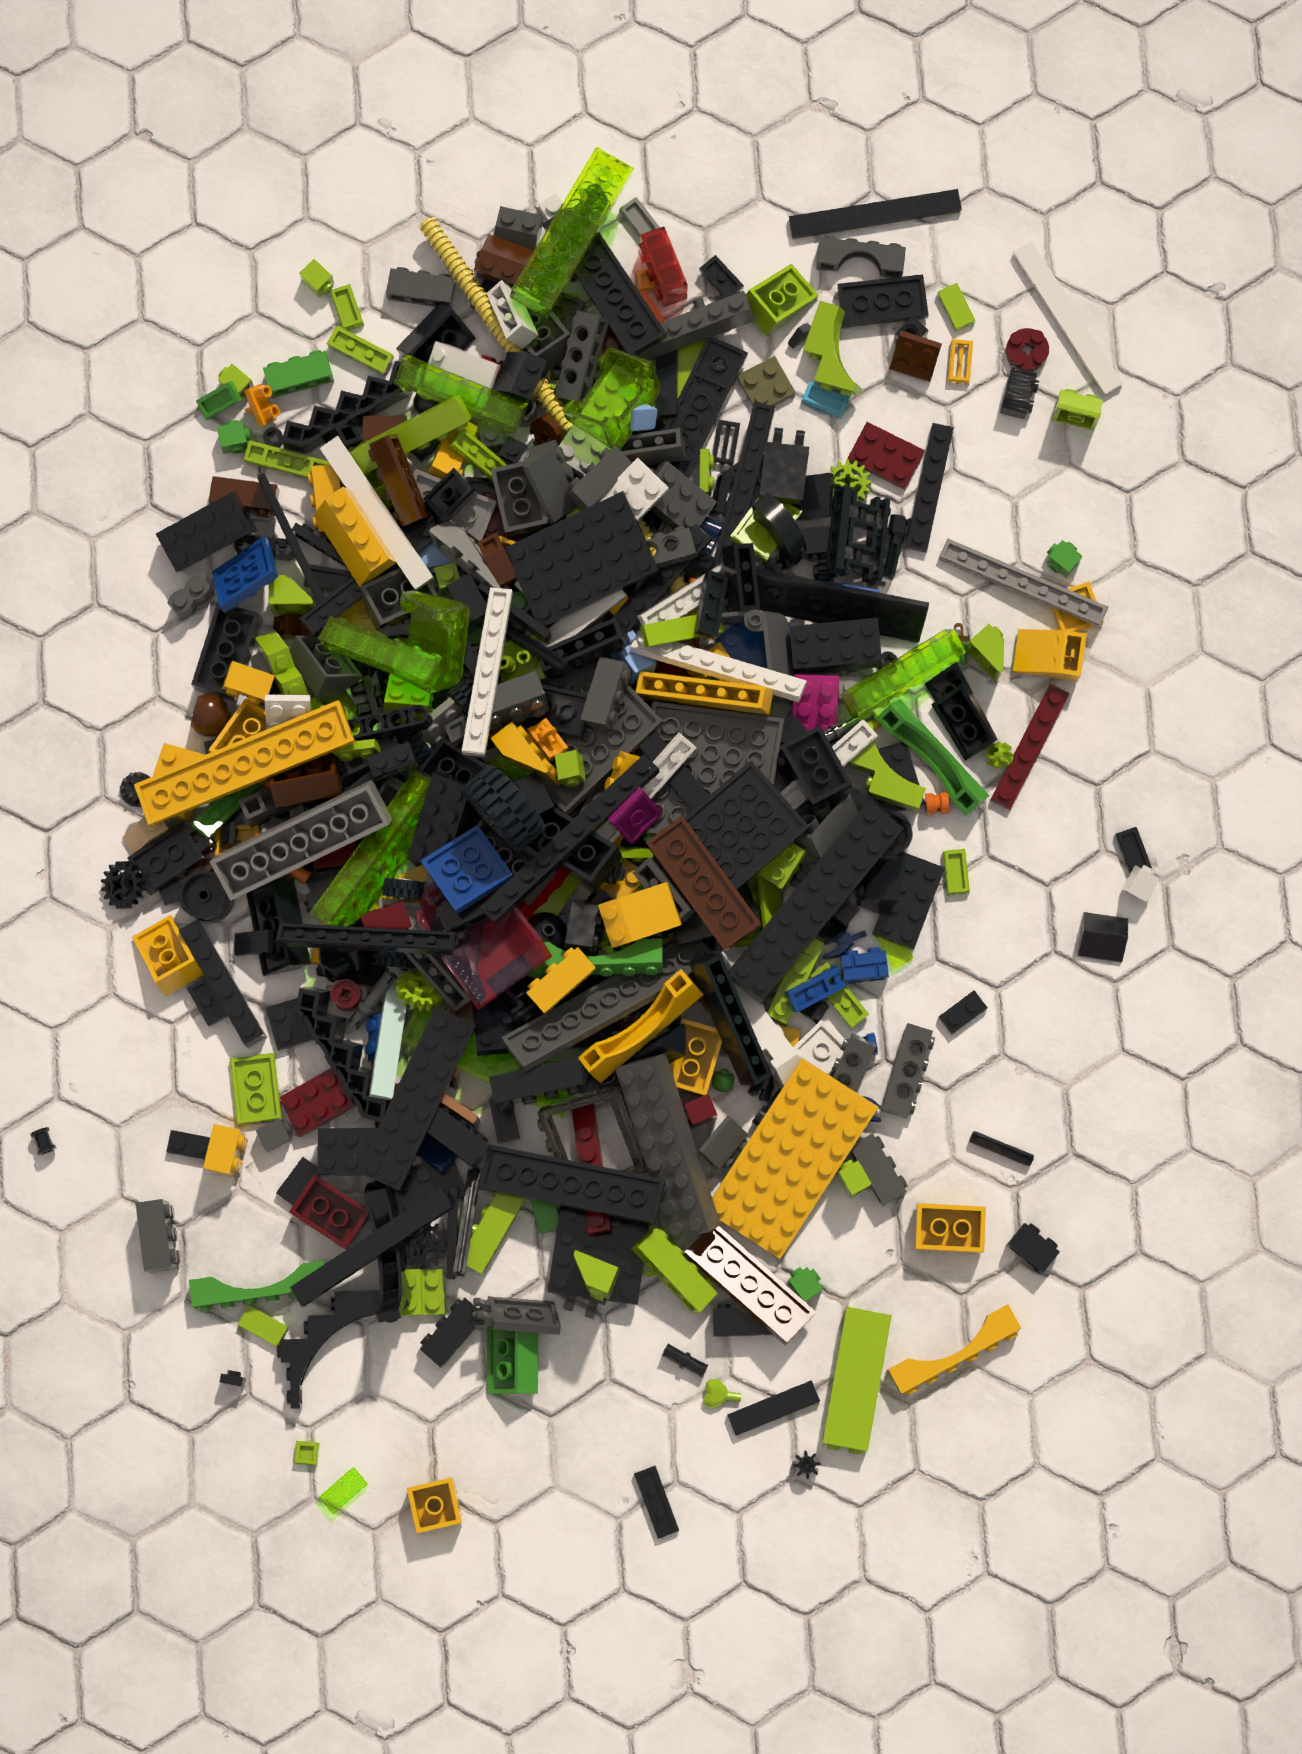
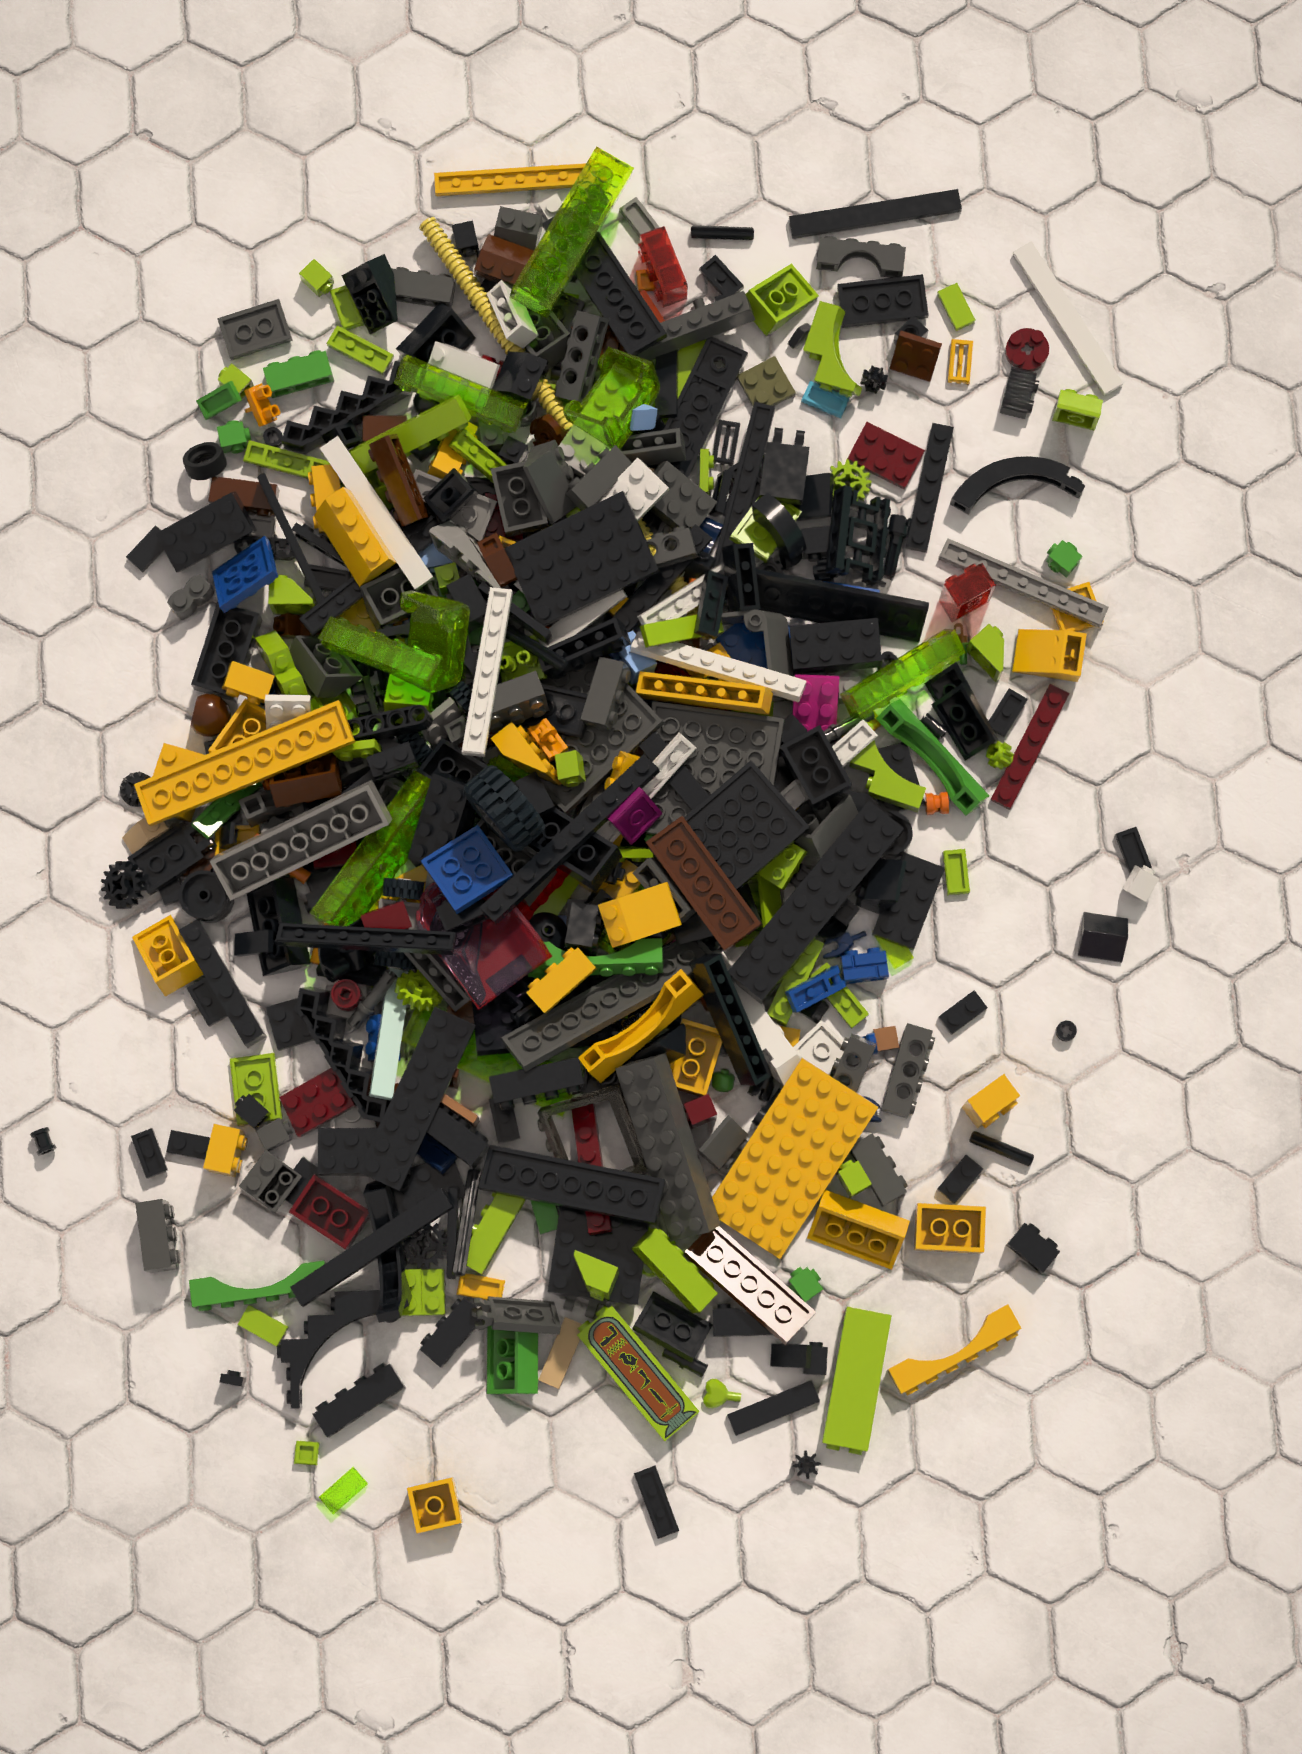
(146, 550): none -> black tile
(149, 1153): none -> black plate
(203, 452): none -> black tyre
(251, 1111): none -> black brick
(254, 329): none -> dark grey plate
(270, 1181): none -> dark grey slope
(358, 1400): none -> black brick
(373, 292): none -> black slope
(465, 238): none -> black brick
(480, 1286): none -> yellow tile
(506, 179): none -> yellow plate
(561, 1354): none -> tan tile
(637, 1372): none -> brick
(672, 1326): none -> black plate
(722, 232): none -> black axle
(791, 1355): none -> black tile
(818, 1359): none -> black brick
(858, 1229): none -> yellow slope
(874, 379): none -> black gear
(886, 1038): none -> medium nougat tile
(937, 729): none -> black pin
(960, 1179): none -> black plate
(967, 591): none -> clear red brick
(993, 1099): none -> yellow brick
(1007, 712): none -> black plate
(1013, 470): none -> black arch
(1072, 1027): none -> black bush

